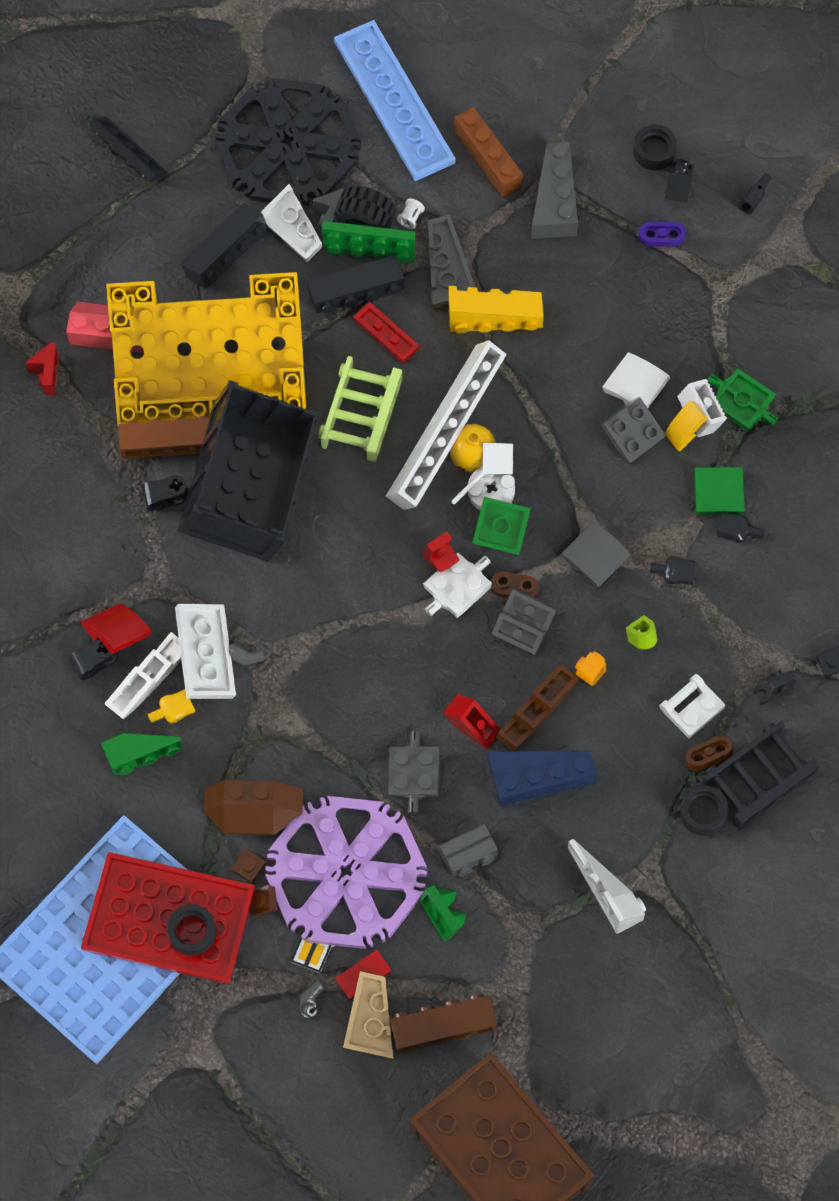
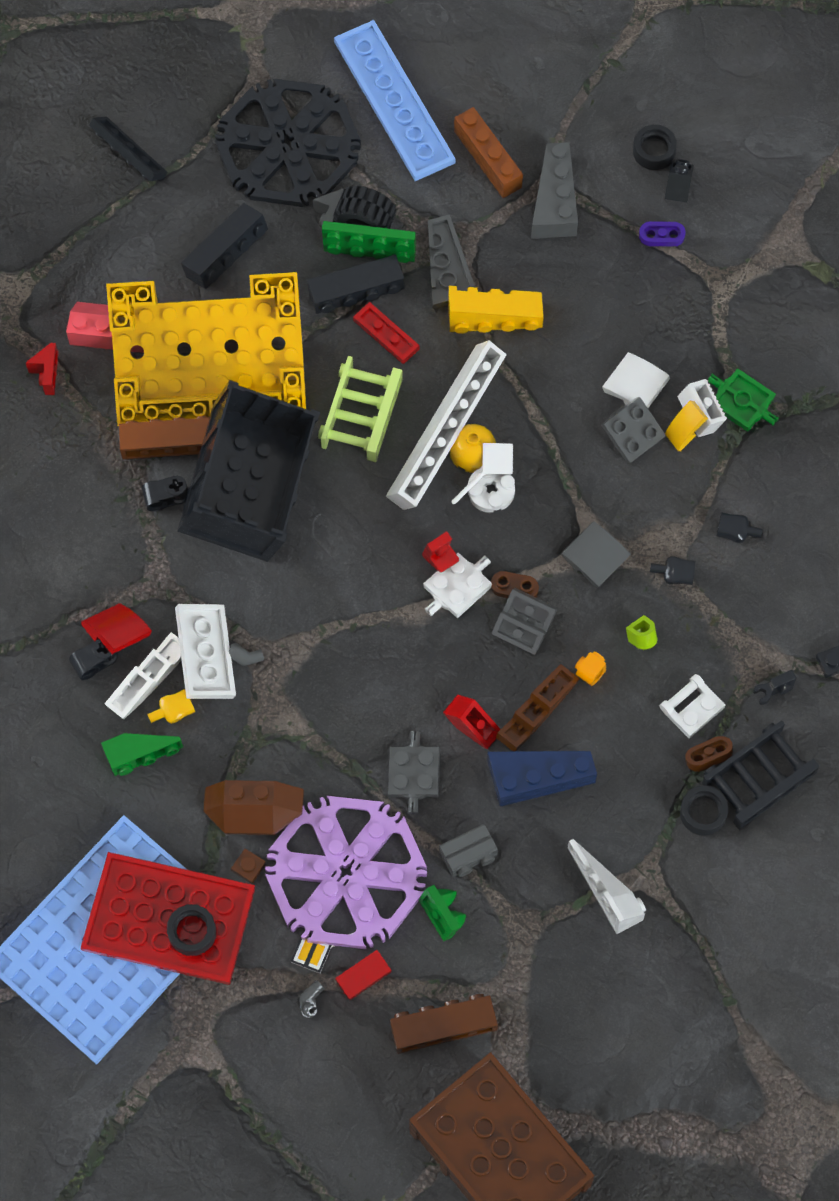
(264, 901): reddish brown plate -> none
(289, 222): white wing -> none
(369, 1018): tan wing -> none
(410, 213): white bush -> none
(501, 525): green plate -> none
(719, 490): green tile -> none
(754, 195): black piece -> none

